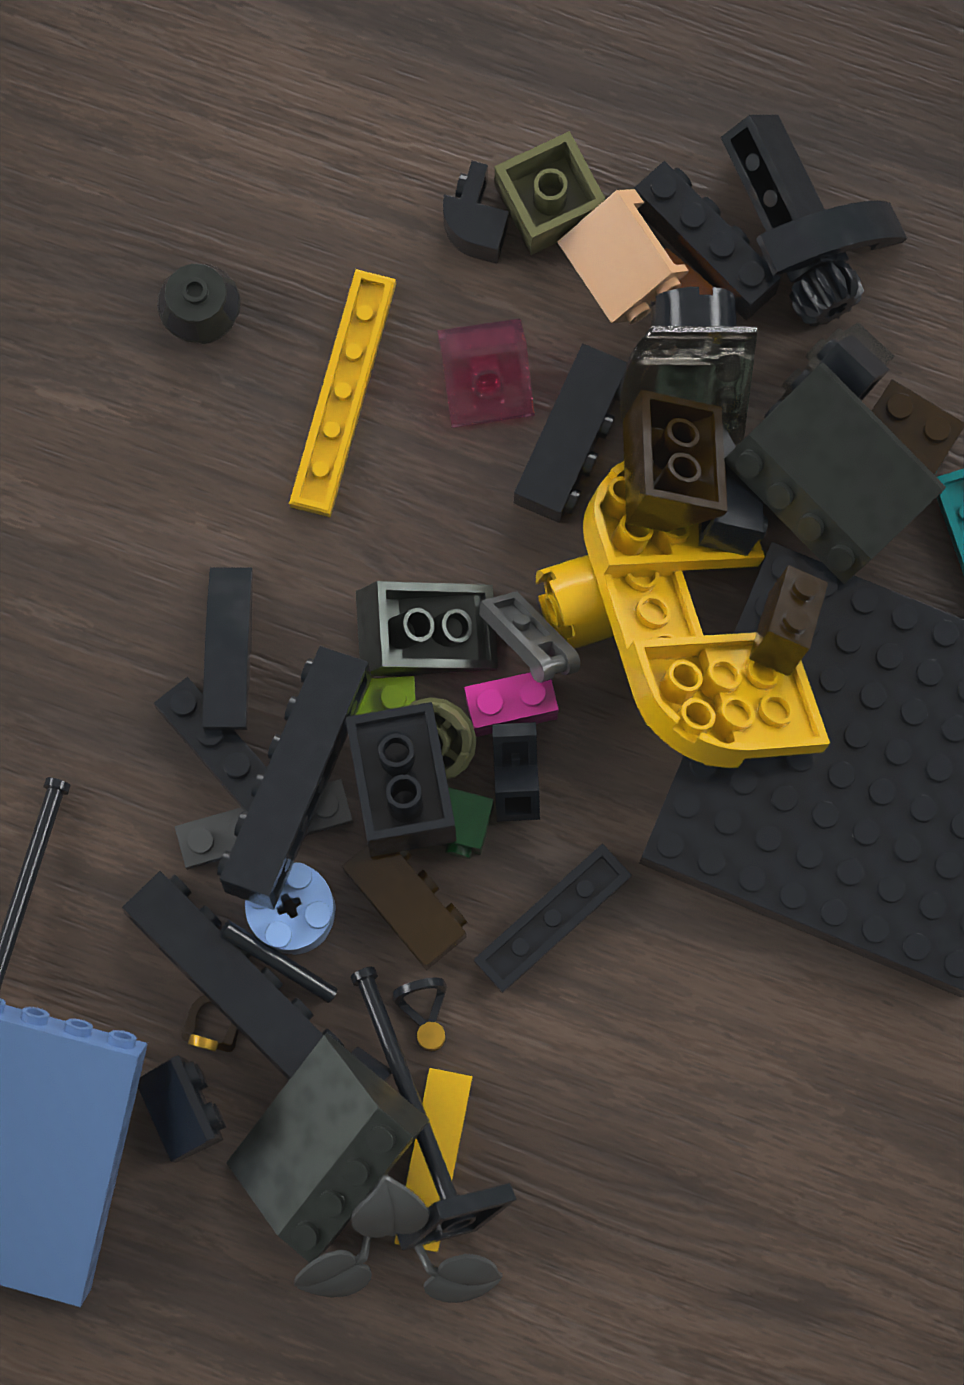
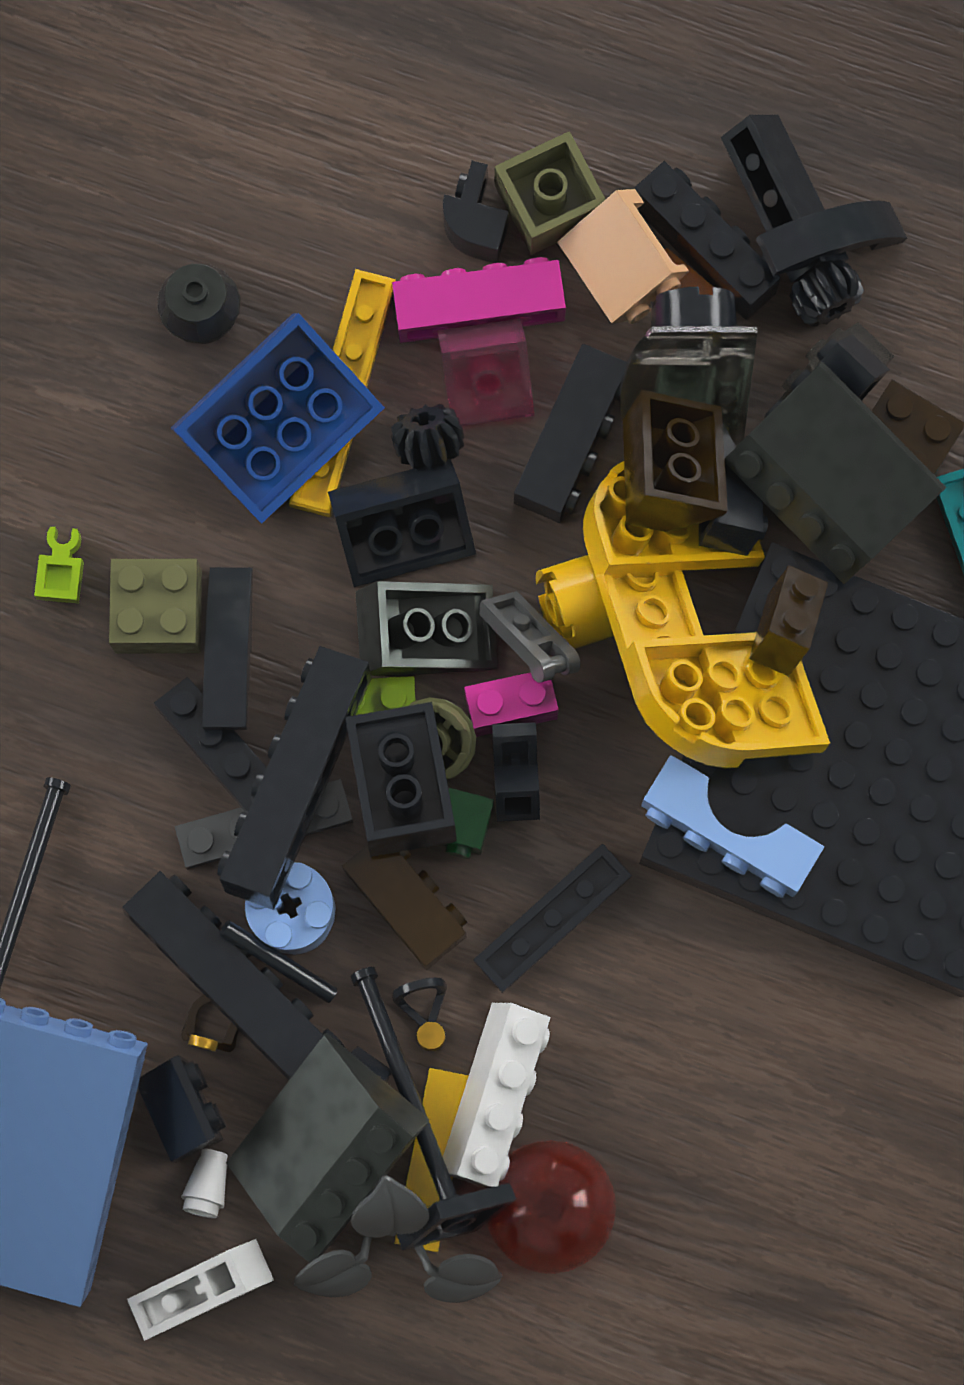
(60, 574): none -> lime plate
(155, 606): none -> olive brick
(200, 1289): none -> white slope
(206, 1186): none -> white cone
(277, 417): none -> blue slope
(402, 523): none -> black slope
(427, 436): none -> black gear
(479, 297): none -> dark pink brick
(495, 1094): none -> white brick
(587, 1215): none -> clear red piece
(778, 858): none -> light blue arch

